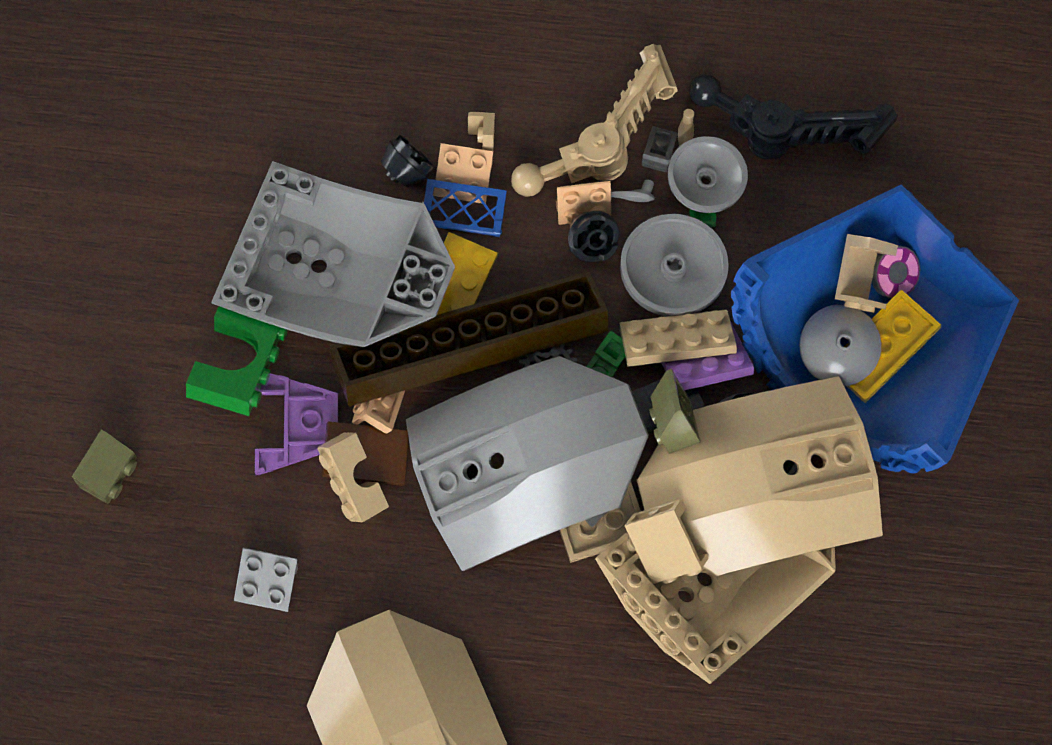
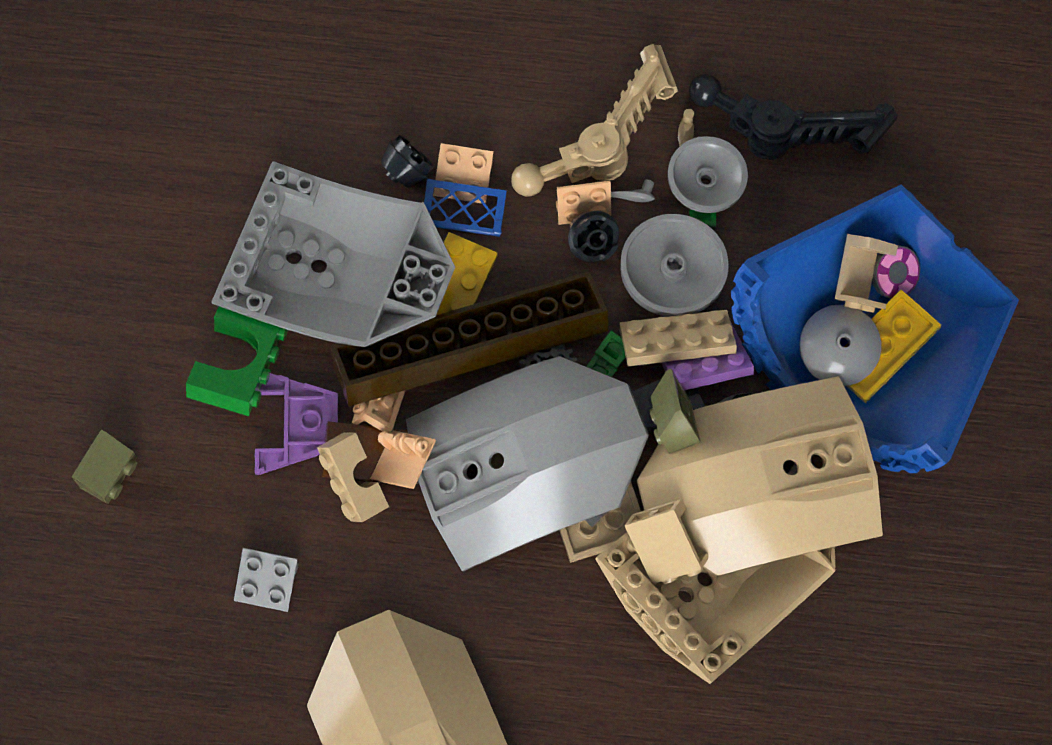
(402, 458): none -> light nougat hinge
(484, 126): tan bracket -> none
(659, 149): dark grey slope -> none

